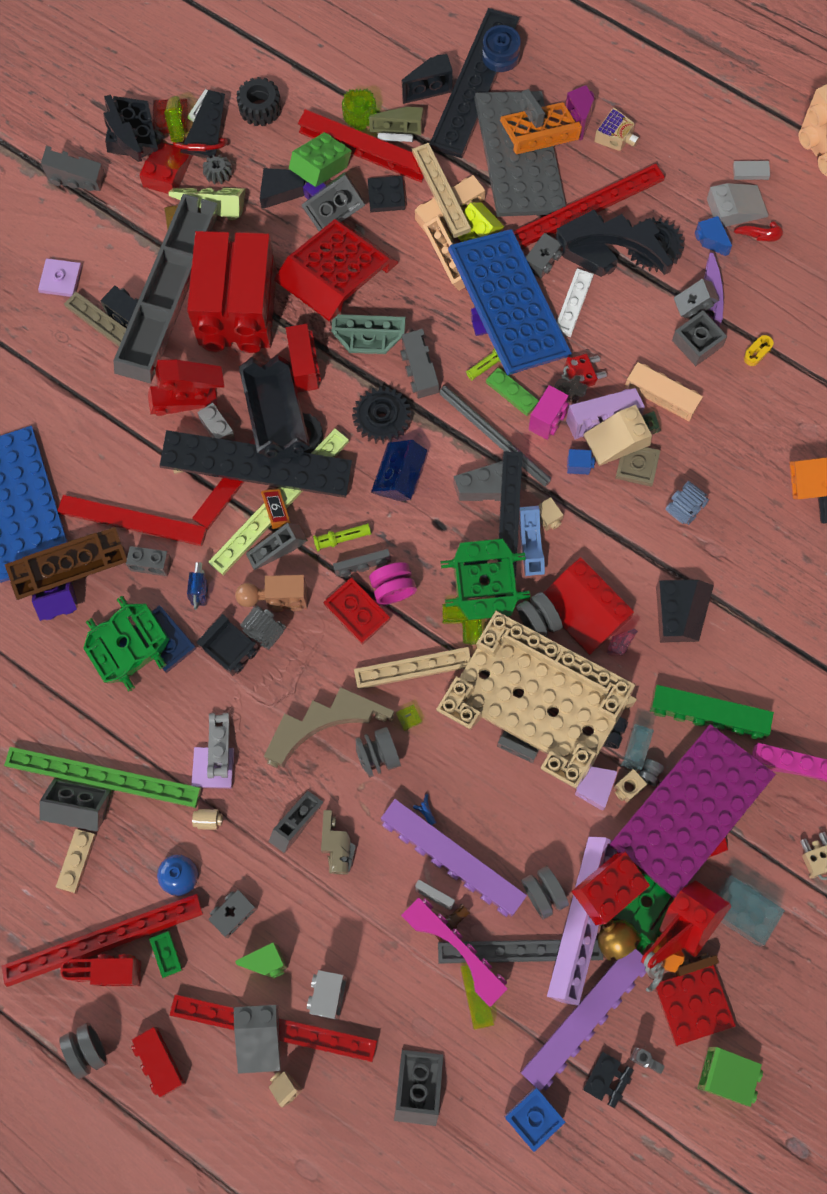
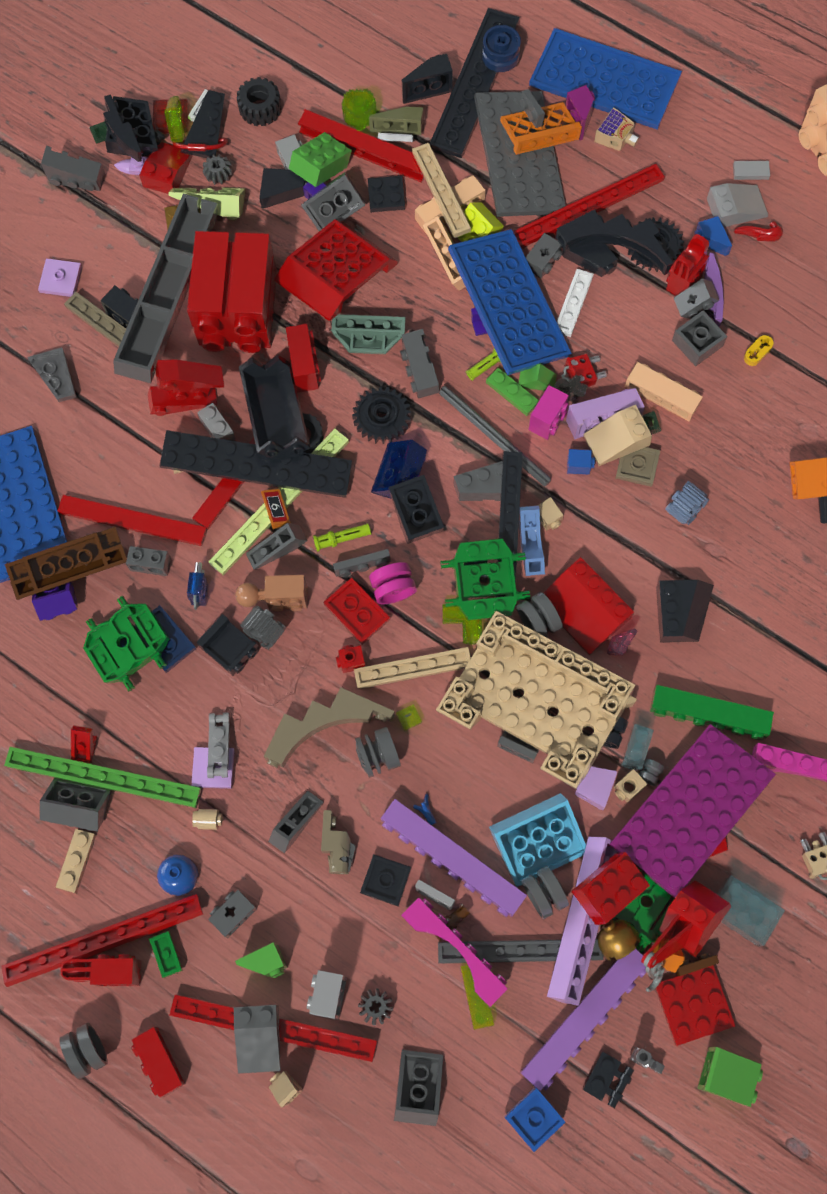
(55, 373): none -> flat silver wing
(82, 744): none -> red slope
(99, 132): none -> clear green slope
(130, 166): none -> lavender plate
(285, 148): none -> light grey slope
(350, 658): none -> red brick
(382, 1009): none -> dark grey gear
(385, 880): none -> black plate
(416, 509): none -> black slope
(537, 378): none -> bright green slope
(539, 838): none -> medium azure slope
(616, 78): none -> blue plate
(688, 266): none -> red brick

